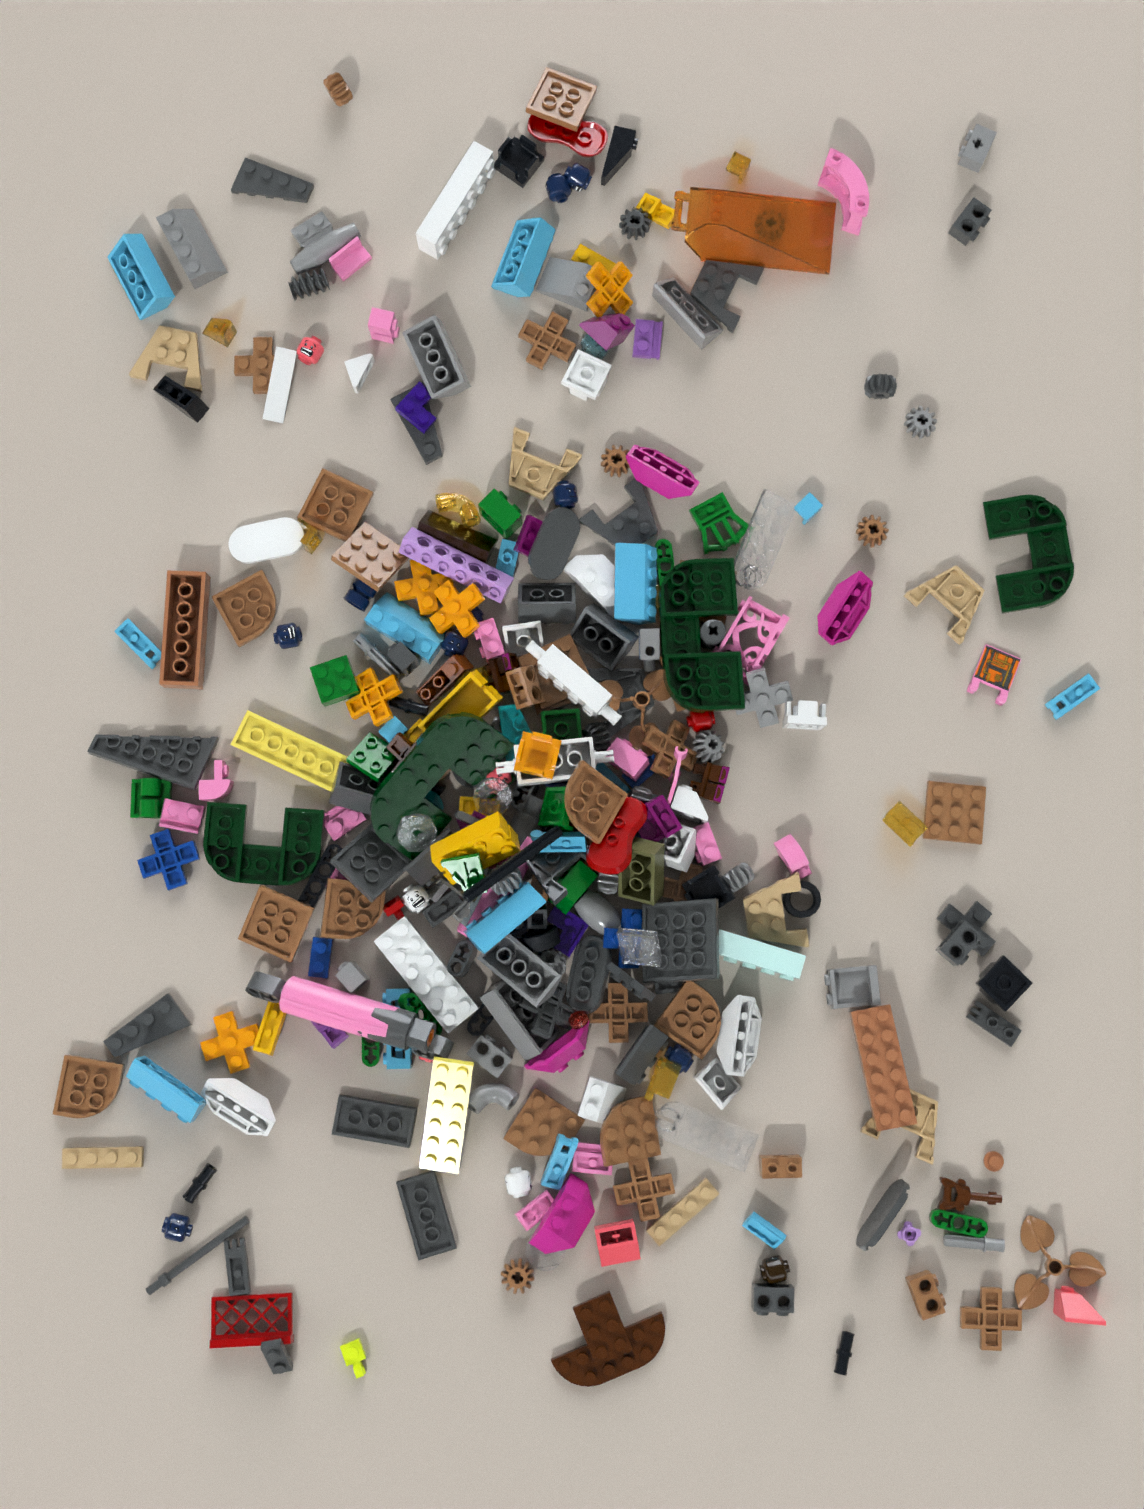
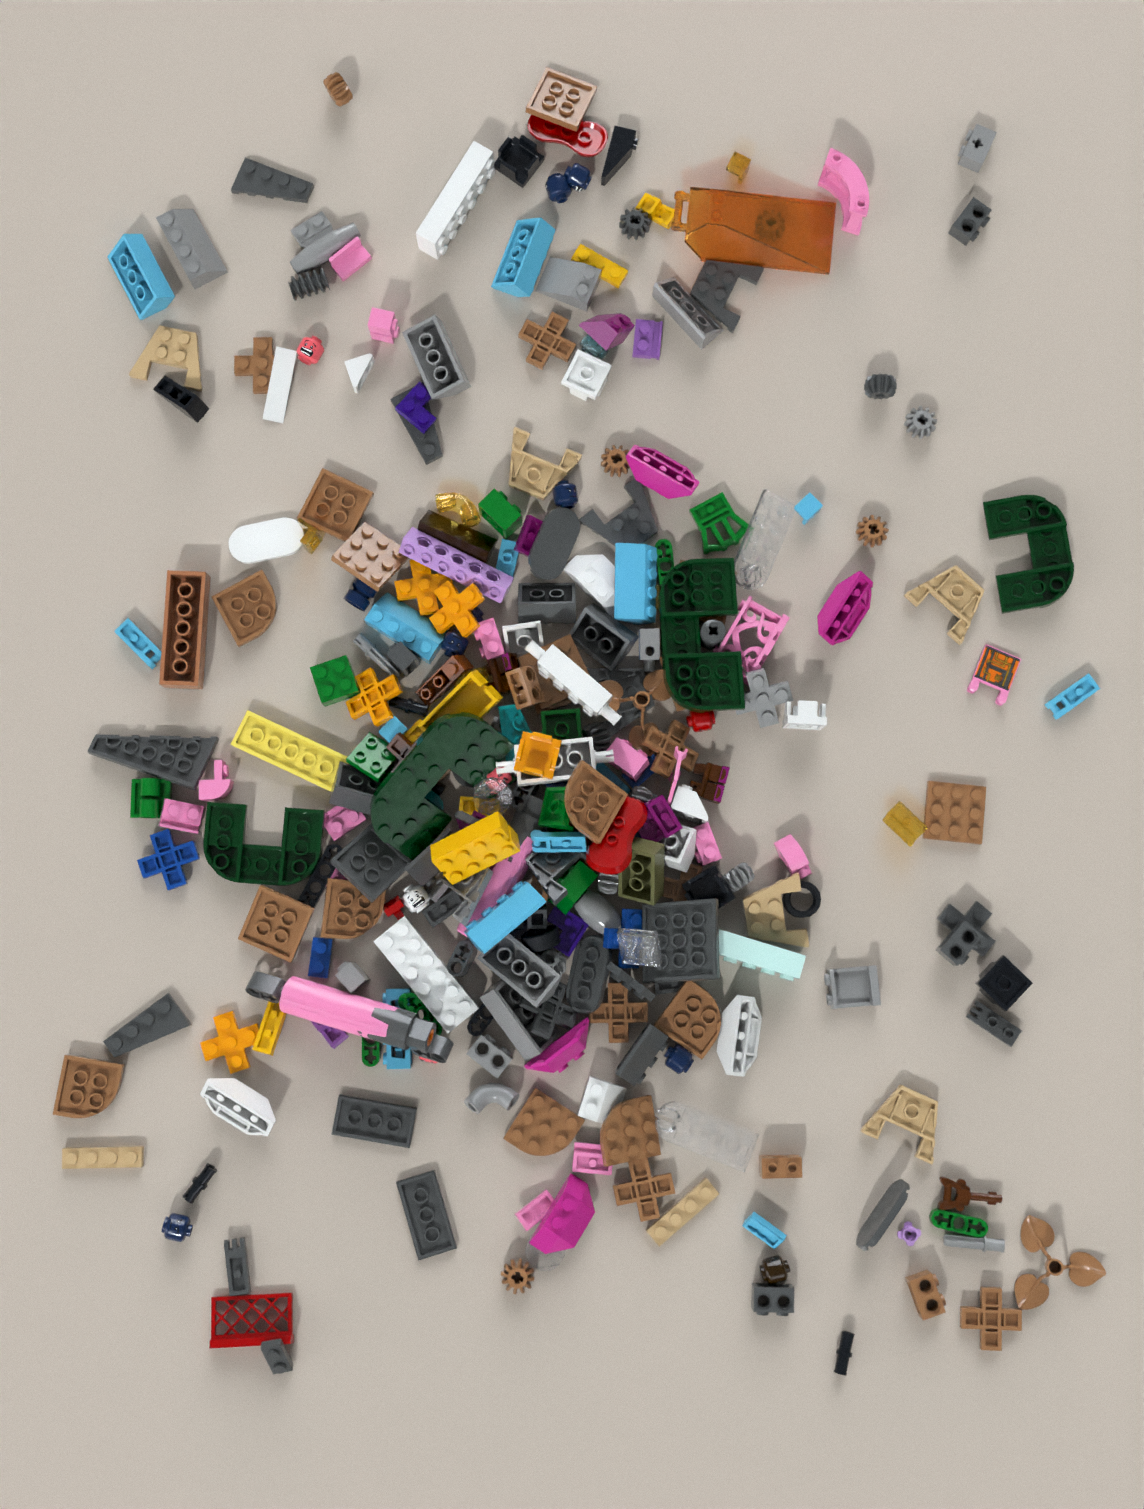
(165, 1088): medium azure slope -> none
(165, 1278): dark grey bar -> none
(220, 331): clear yellow slope -> none
(288, 636): dark blue head -> none
(353, 1354): neon yellow plate -> none
(411, 823): clear plate -> none
(446, 1115): plate -> none
(465, 869): wing -> none
(508, 883): light grey gear -> none
(513, 863): black axle -> none
(518, 1182): white head -> none
(559, 1162): medium azure plate -> none
(578, 1019): clear red tile -> none
(609, 288): light orange plate -> none
(610, 1346): reddish brown plate -> none
(617, 1242): coral slope -> none
(663, 1079): clear yellow panel -> none
(708, 746): light grey gear -> none
(717, 1083): white slope -> none
(883, 1068): nougat brick -> none
(993, 1161): nougat plate -> none
(1074, 1308): coral slope -> none

